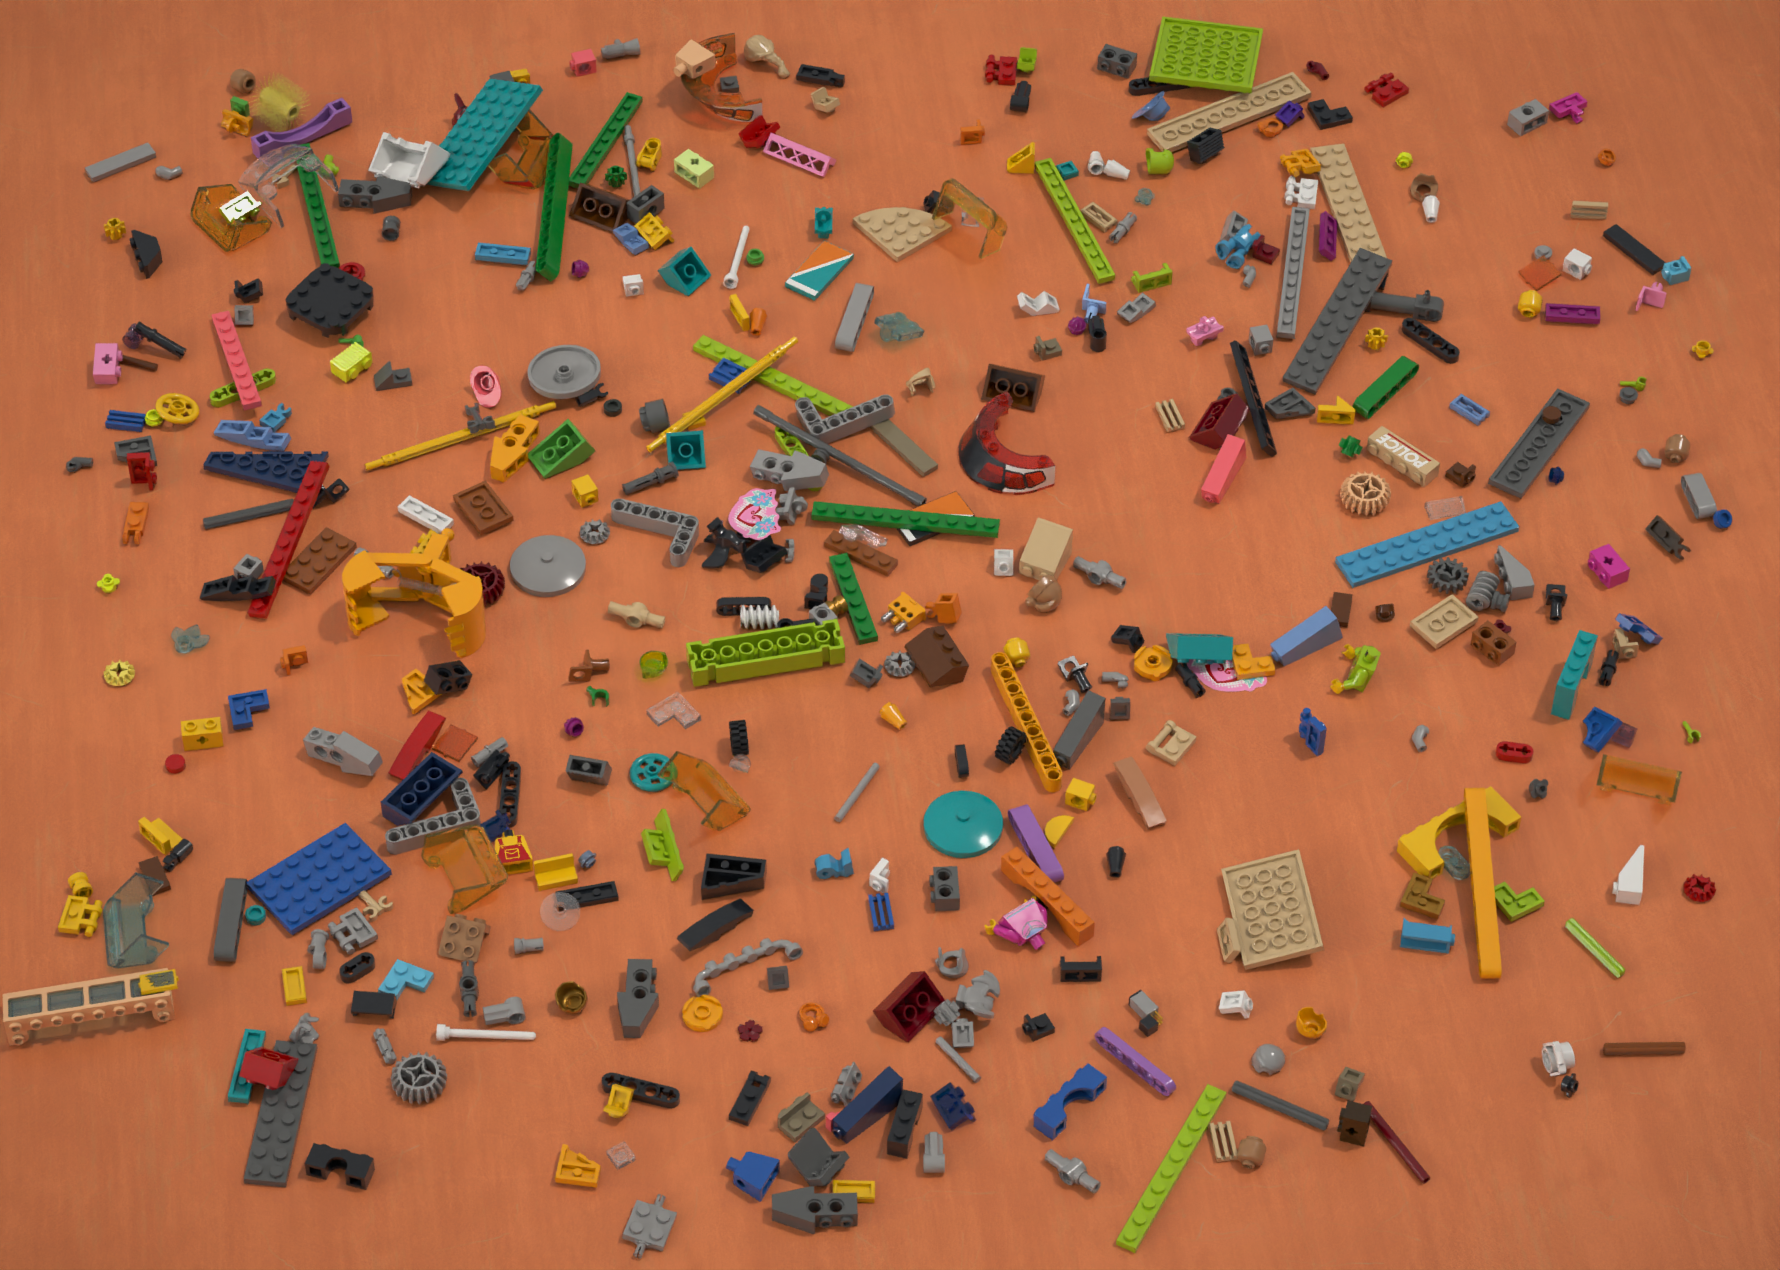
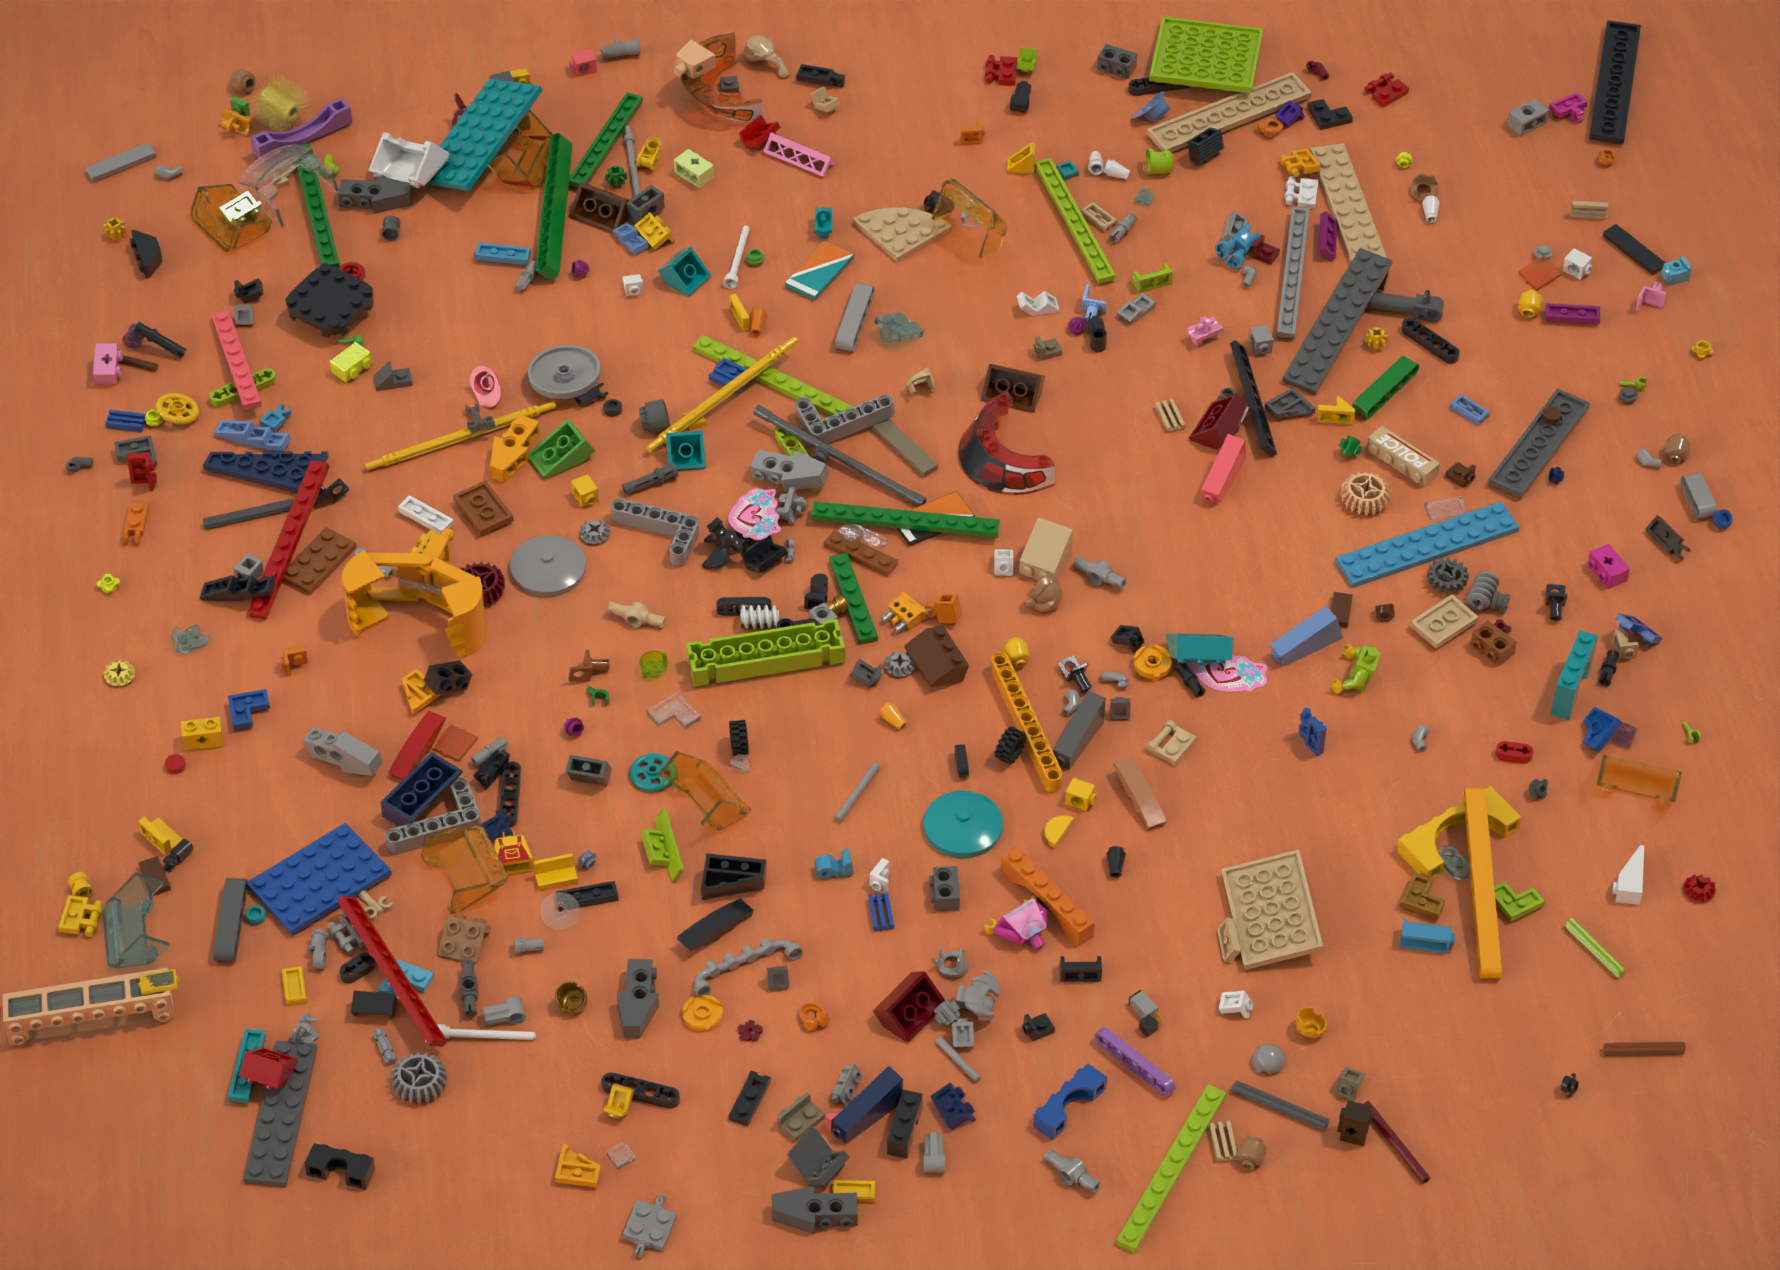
(395, 976): none -> red plate
(754, 1173): blue torso -> none
(1035, 842): medium lavender beam -> none
(1249, 667): light orange plate -> none
(1516, 576): light grey slope -> none
(1557, 1057): white piece -> none
(1615, 82): none -> black plate

